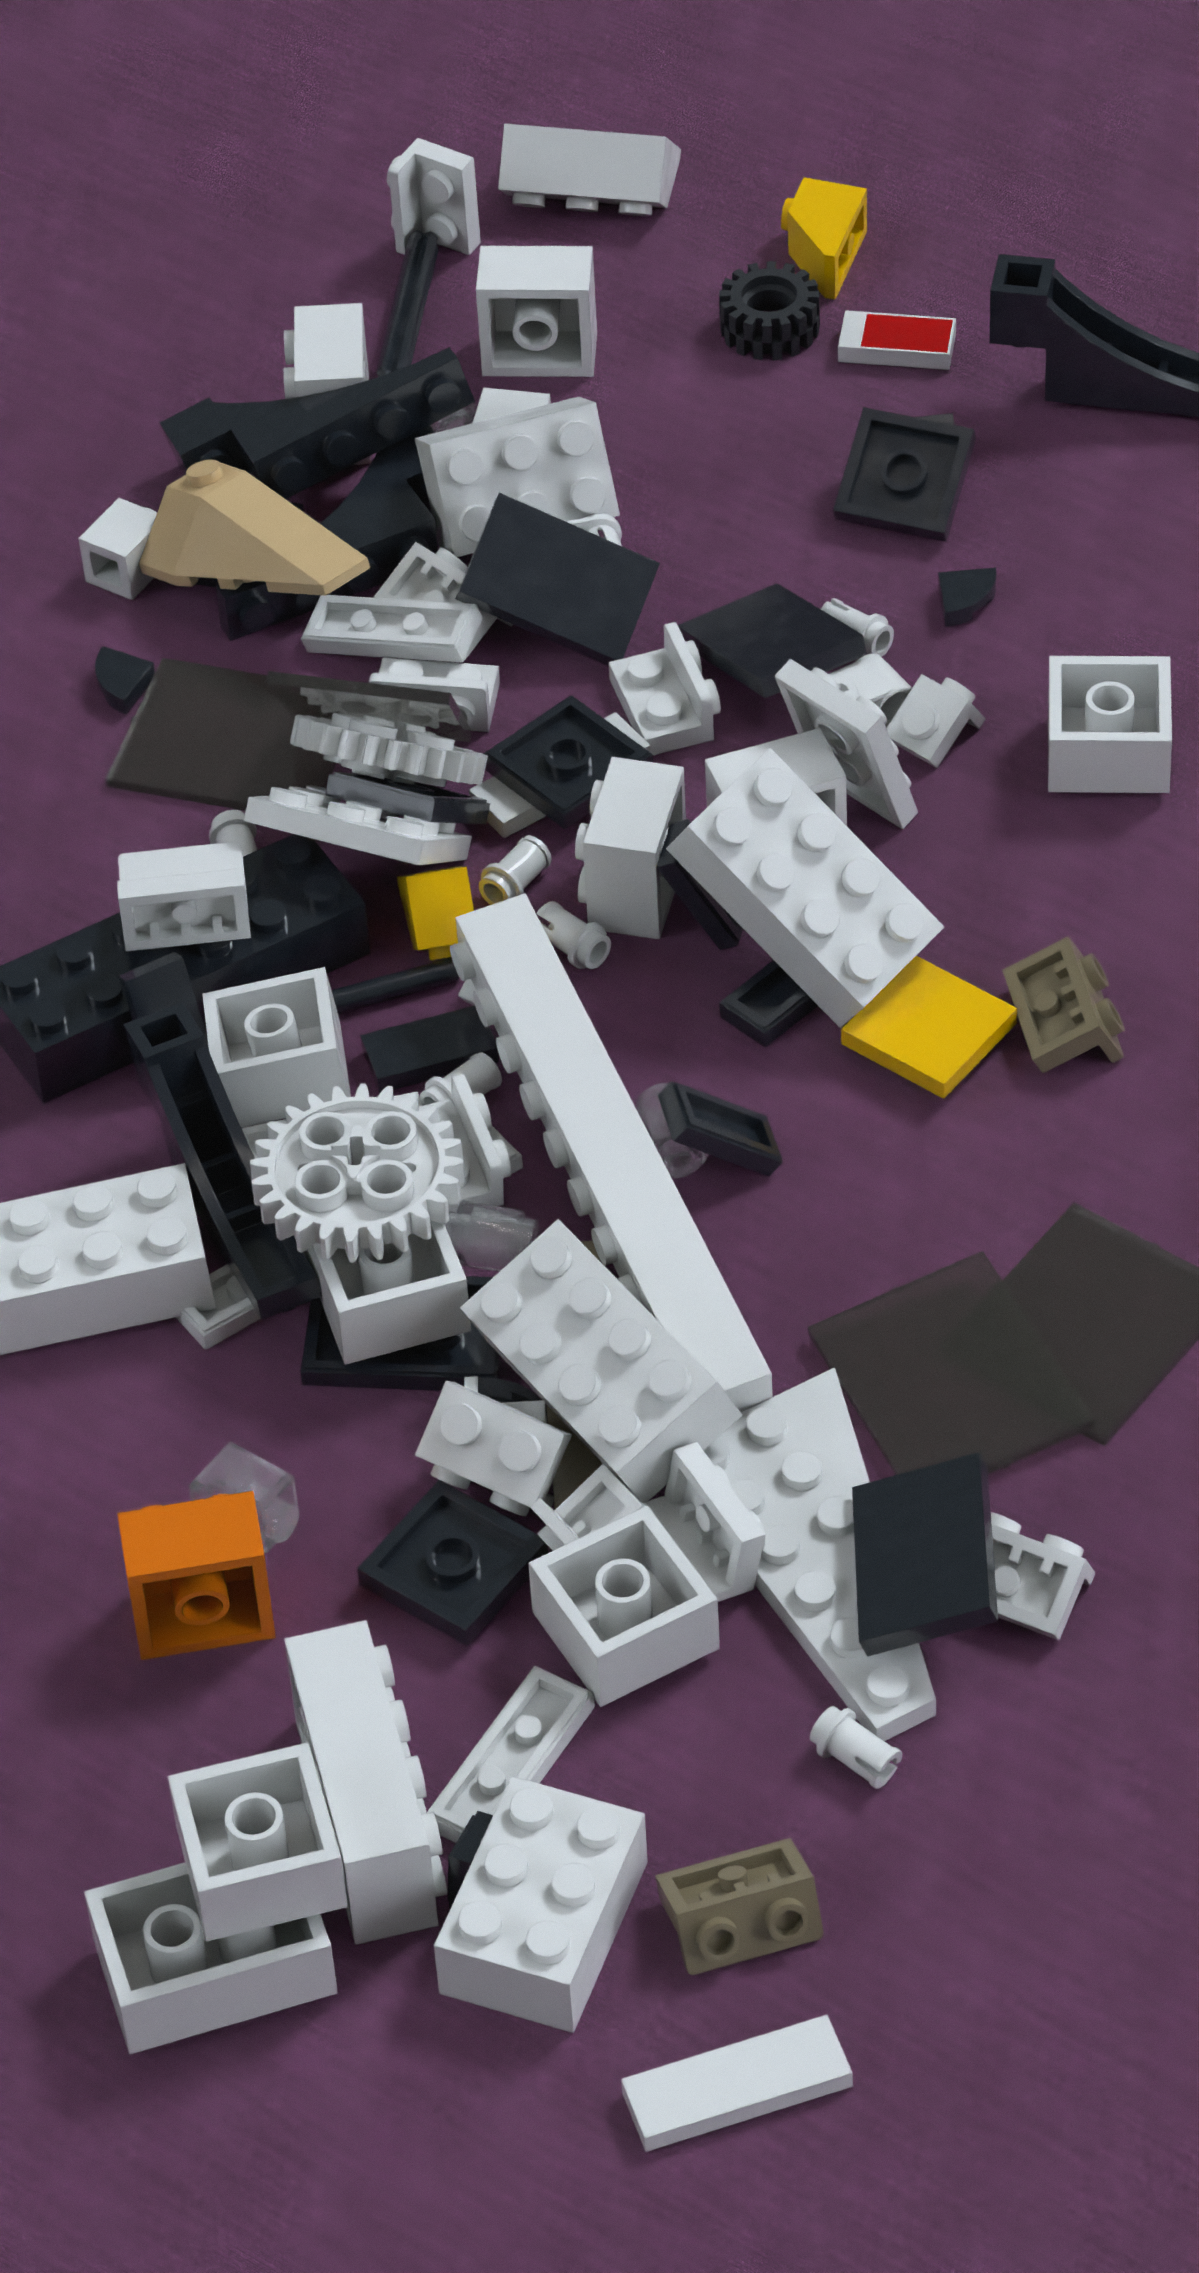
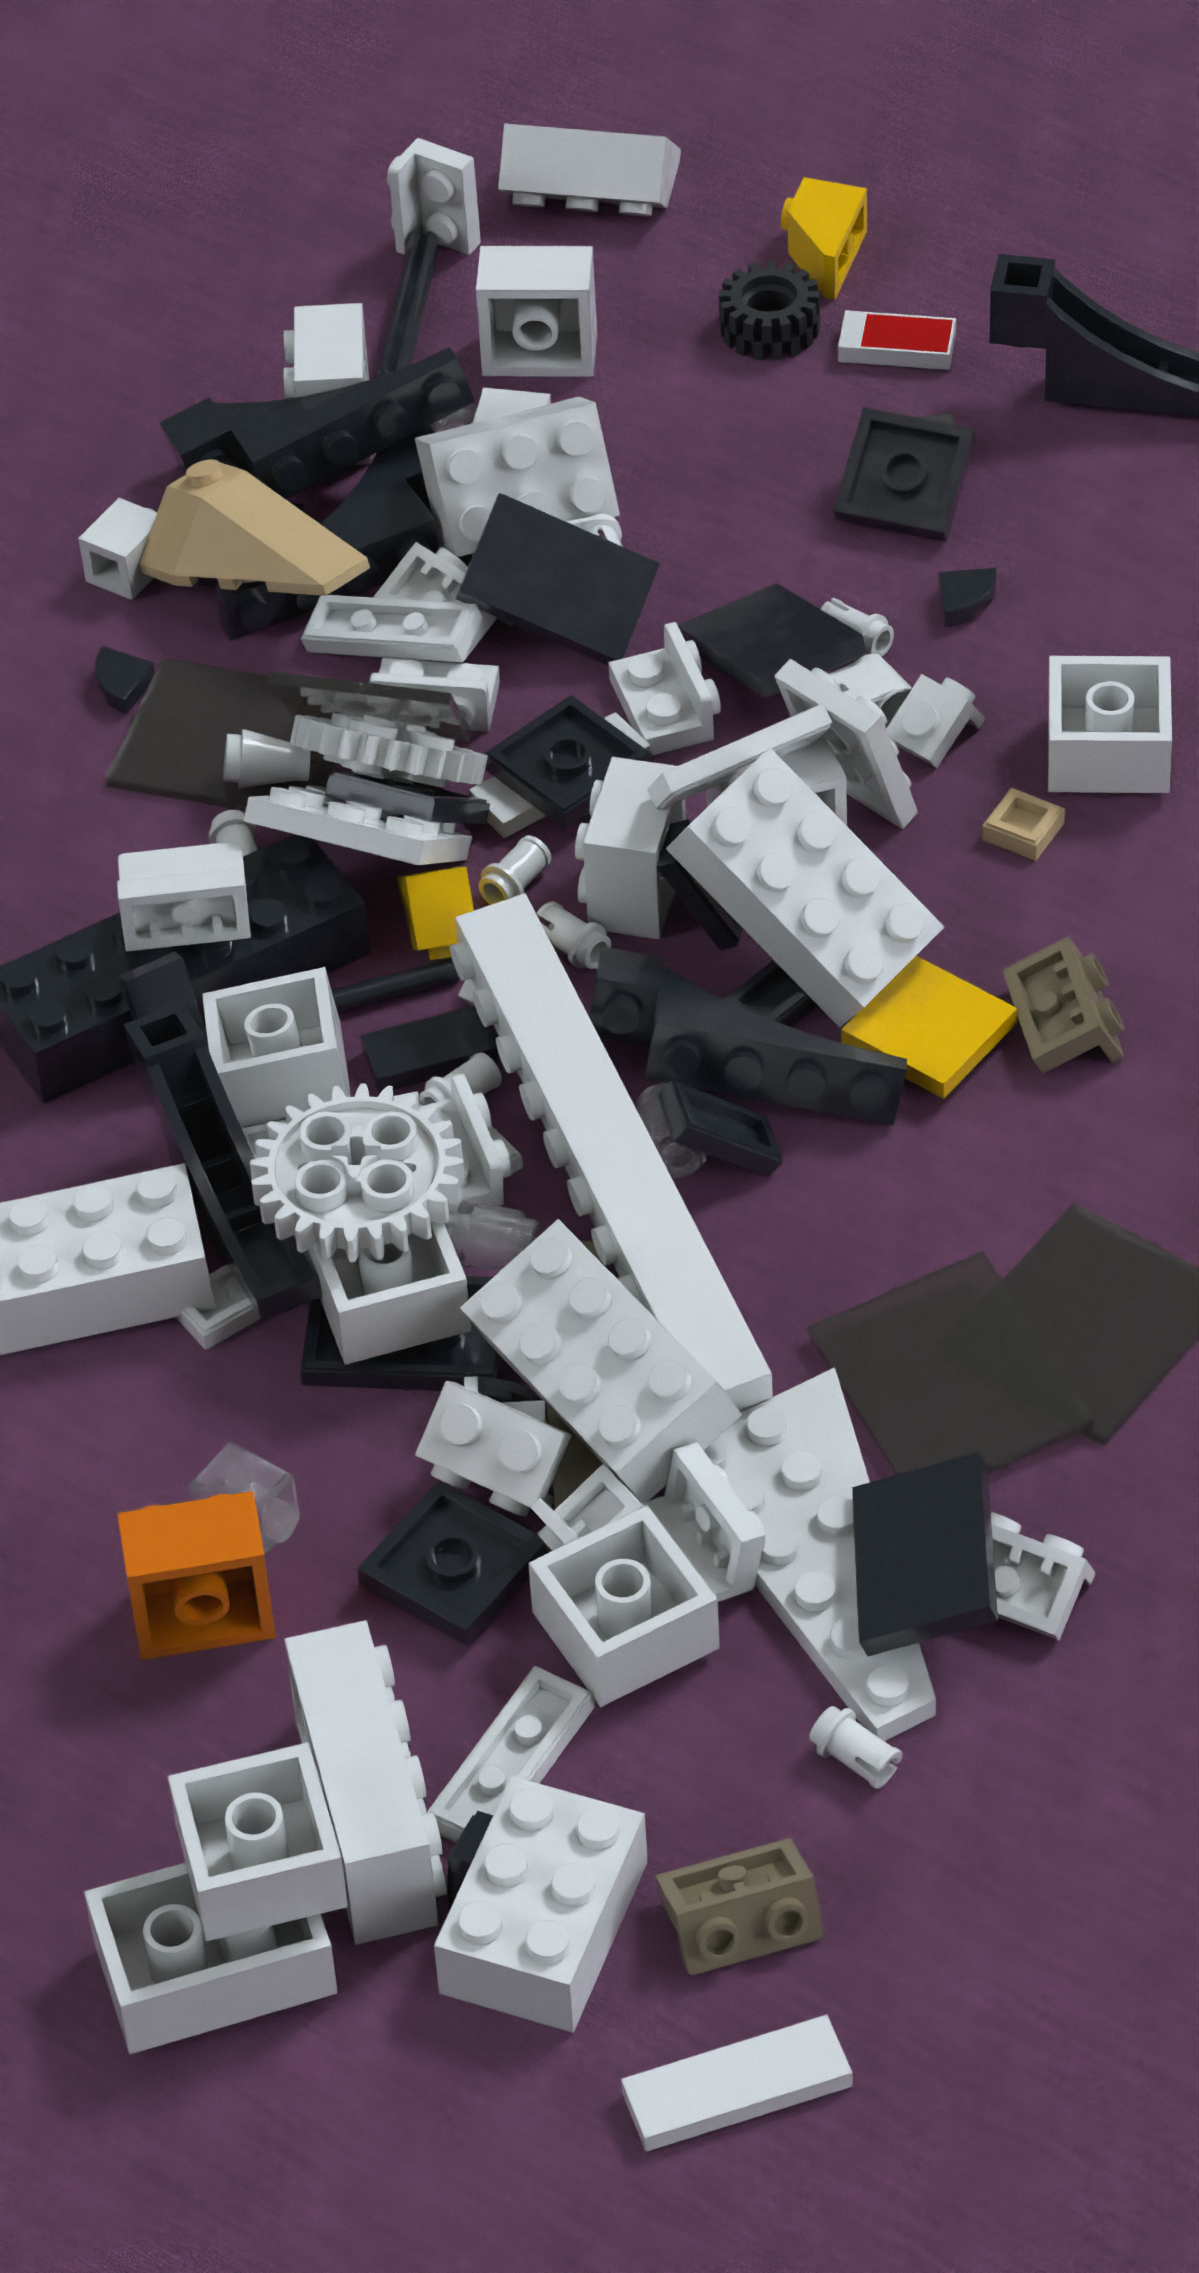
(263, 760): none -> white cone
(733, 1051): none -> black arch
(738, 756): none -> white tile
(1023, 824): none -> tan tile

